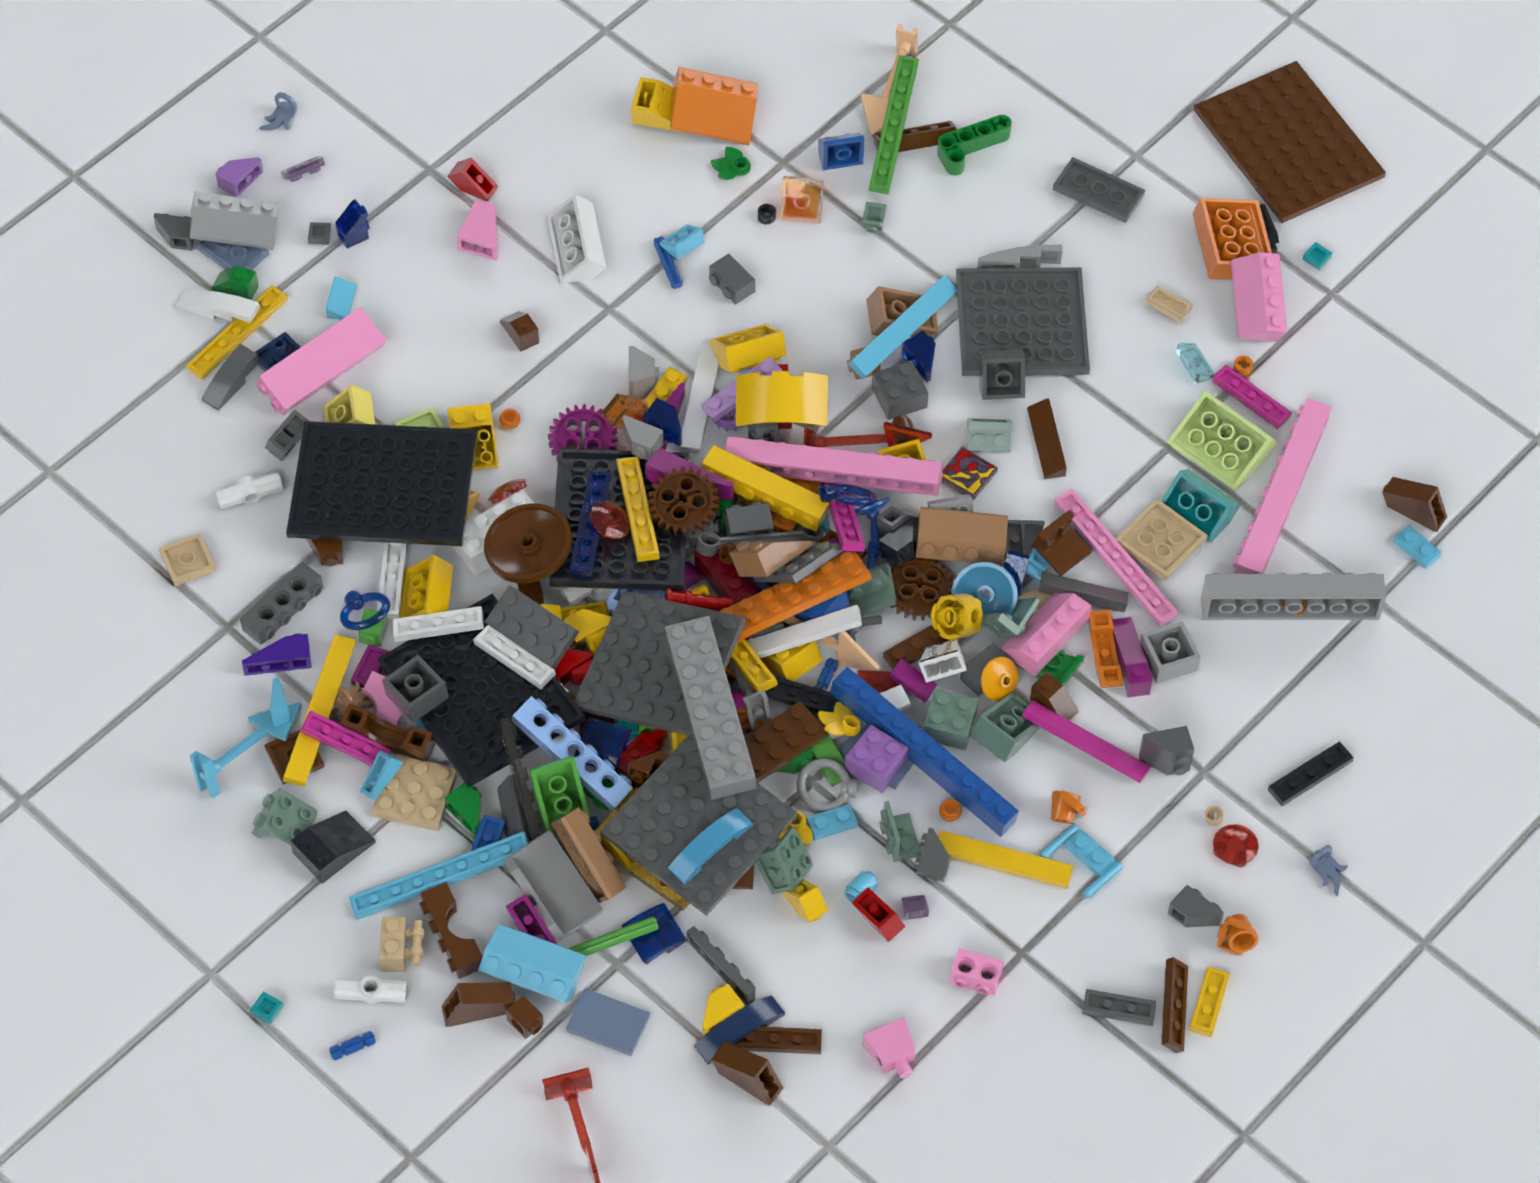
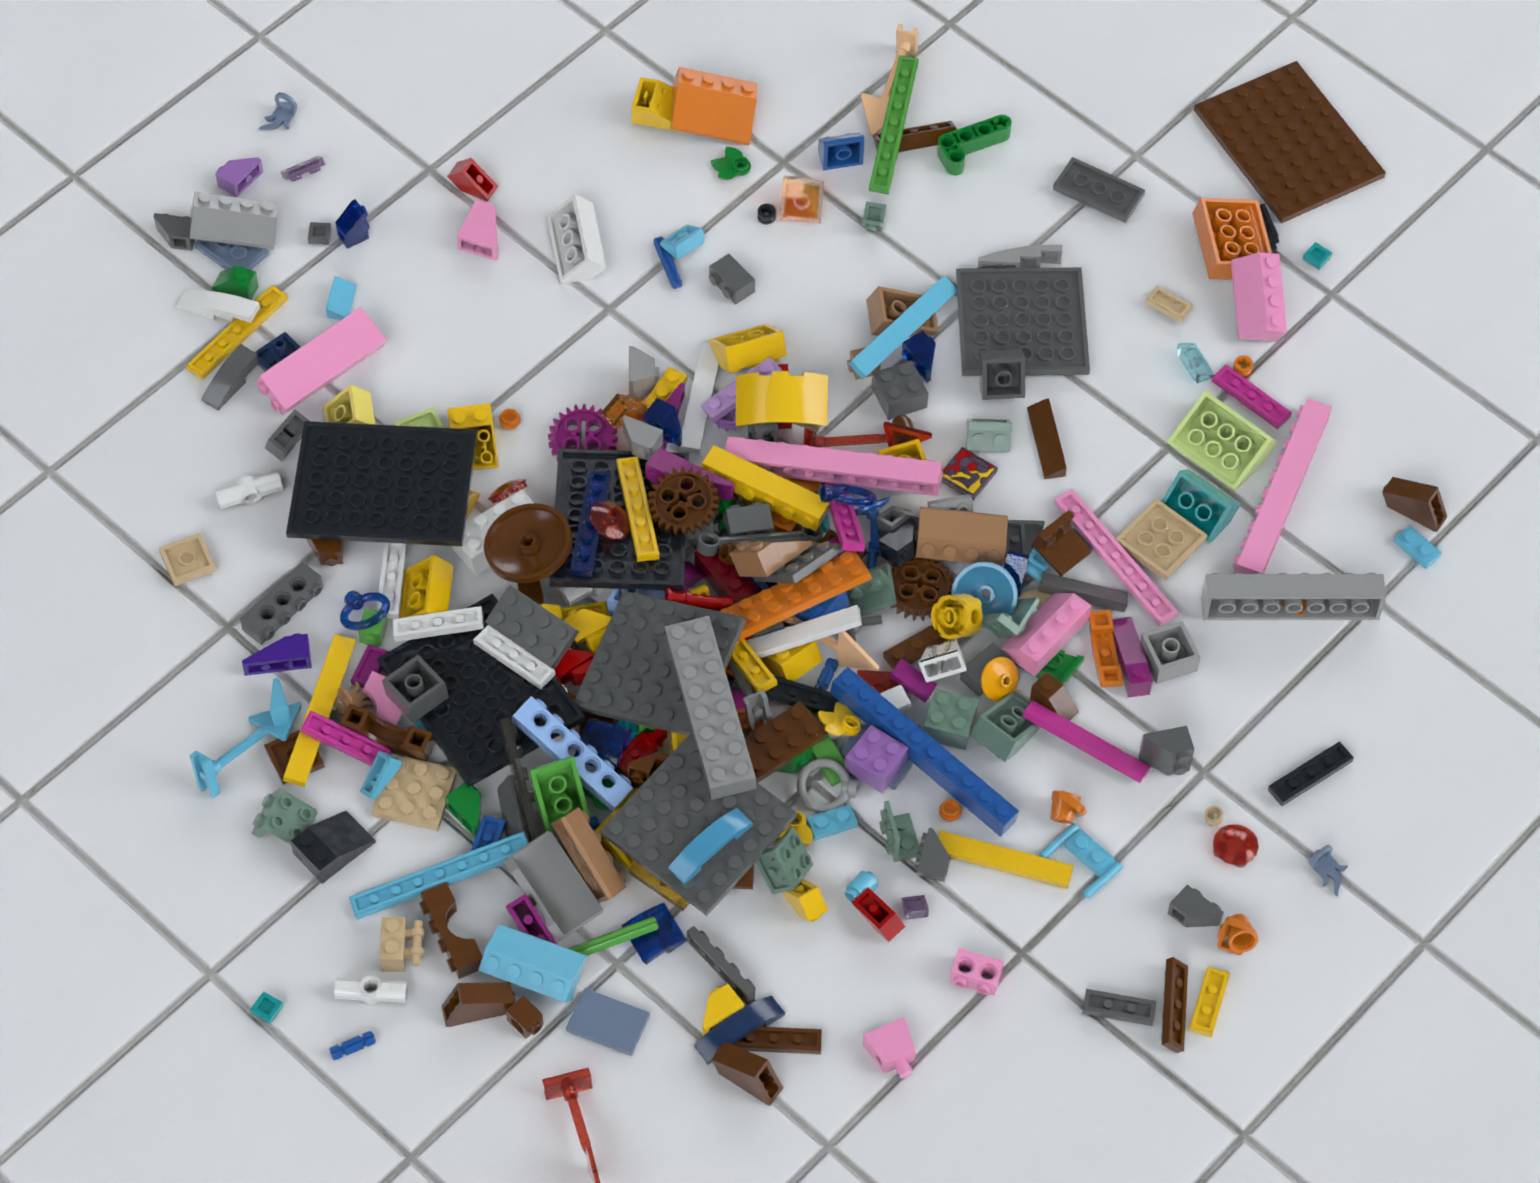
(521, 330): reddish brown slope -> none

